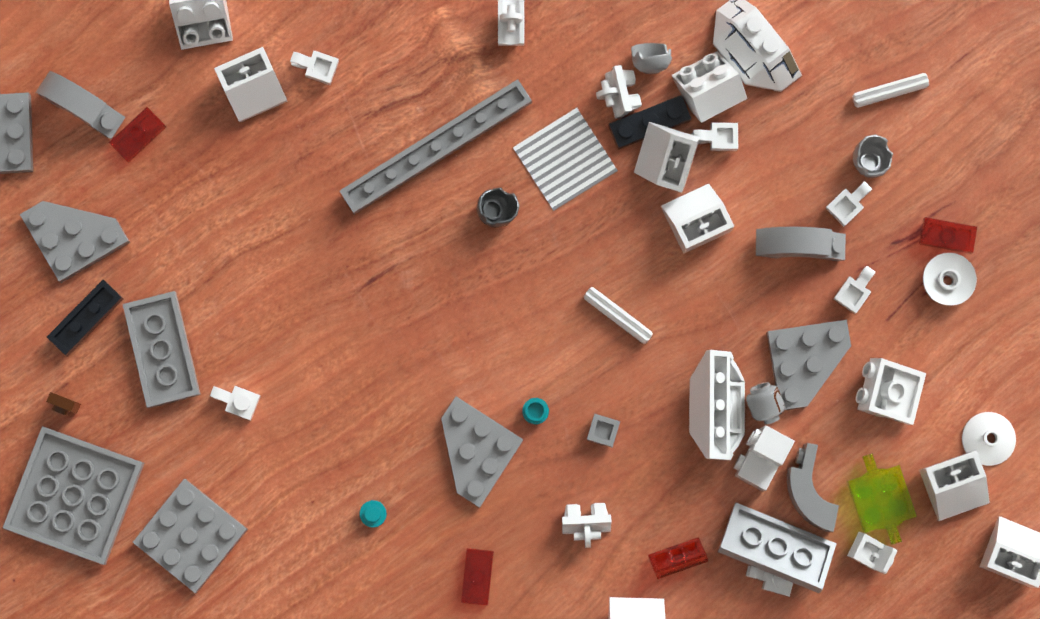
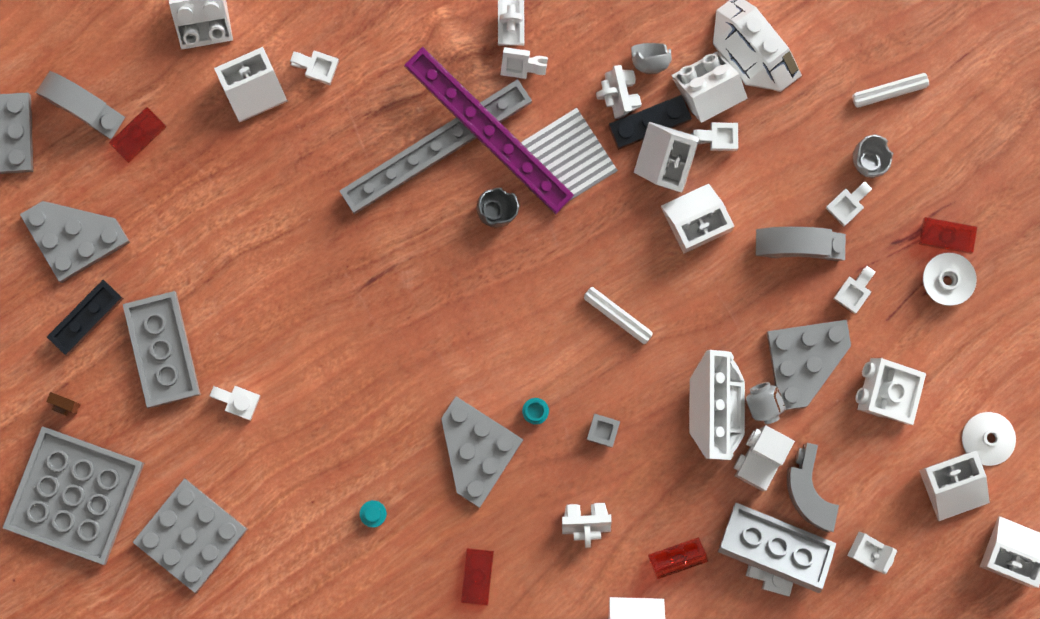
(488, 130): none -> magenta tile
(517, 63): none -> white plate
(881, 499): clear neon green plate -> none

